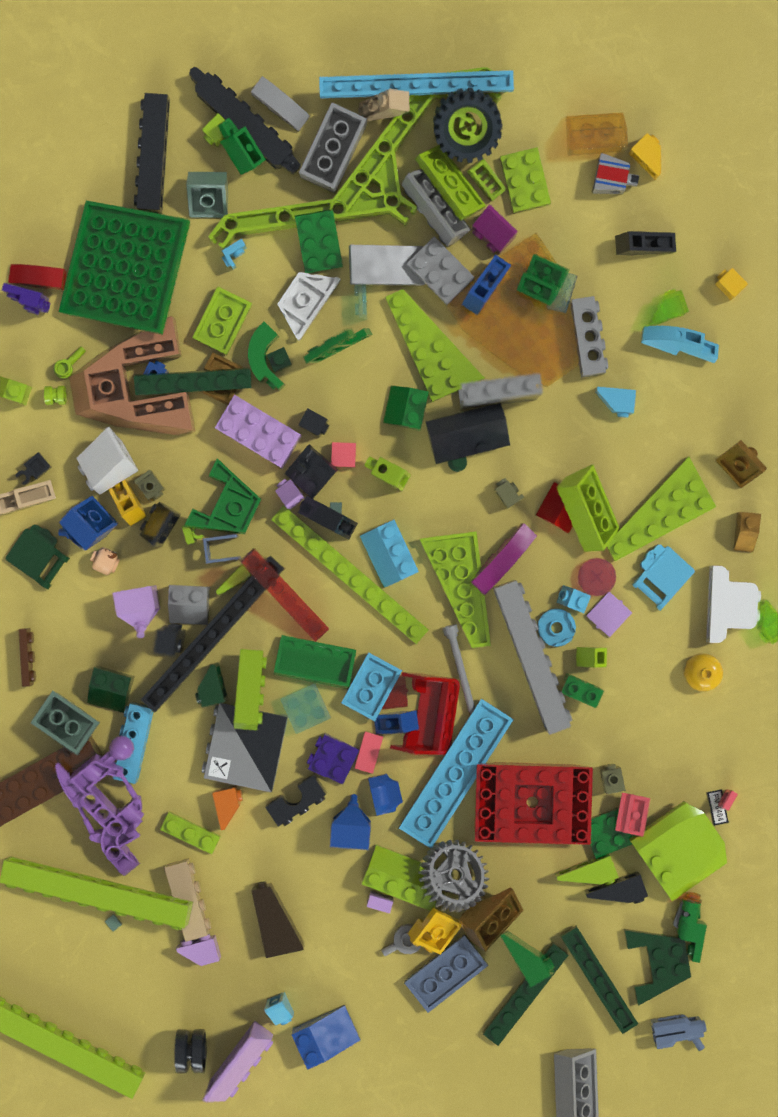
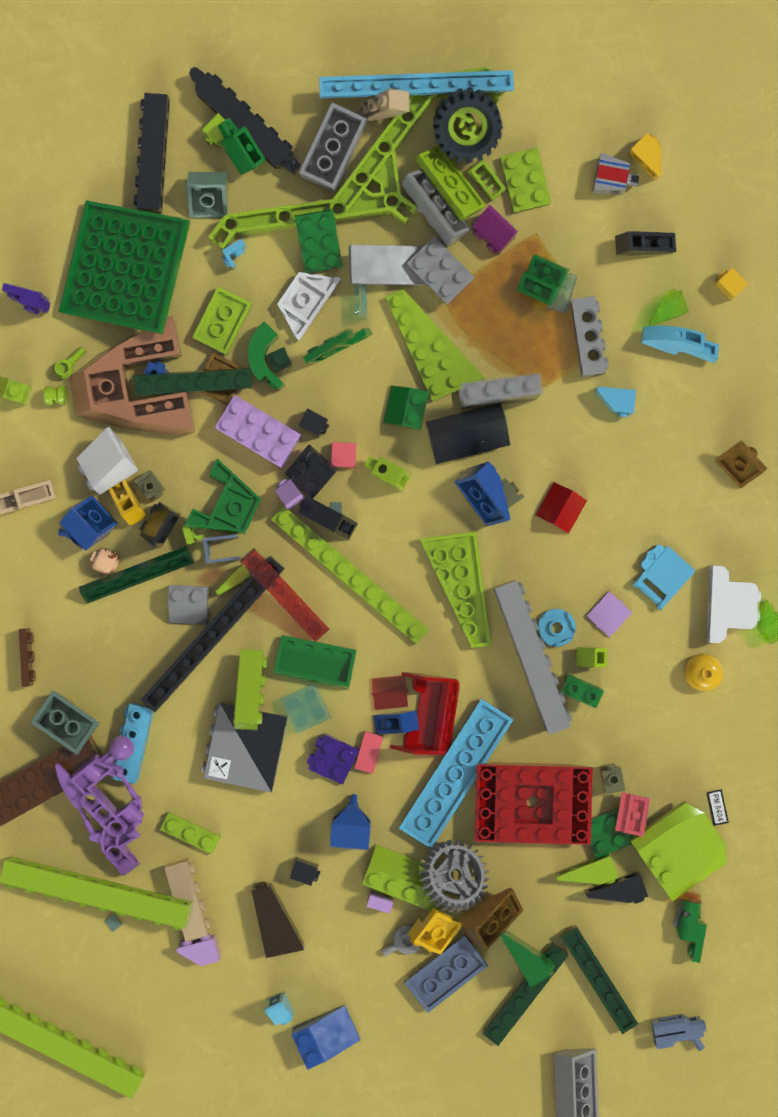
(34, 552): dark green piece -> none
(35, 467): black plate -> none
(37, 276): red slope -> none
(109, 689): dark green slope -> none
(136, 574): none -> dark green plate
(137, 607): lavender piece -> none
(169, 640): black arch -> none
(190, 1049): black wheel -> none
(212, 687): dark green slope -> none
(227, 802): orange slope -> none
(238, 1063): lavender slope -> none
(280, 103): light grey slope -> none
(283, 811): black arch -> none
(305, 871): none -> black brick
(371, 686): medium azure plate -> none
(385, 794): blue slope -> none
(389, 553): medium azure slope -> none
(451, 634): light grey piece -> none
(458, 464): dark green plate -> none
(485, 493): none -> blue slope
(486, 284): blue slope -> none
(503, 559): magenta slope -> none
(573, 599): medium azure bracket -> none
(588, 509): lime slope -> none
(596, 133): clear yellow slope -> none
(597, 576): clear pink tile -> none
(666, 959): dark green wing -> none
(669, 507): lime wing -> none
(727, 799): coral tile -> none
(746, 531): pearl gold slope -> none

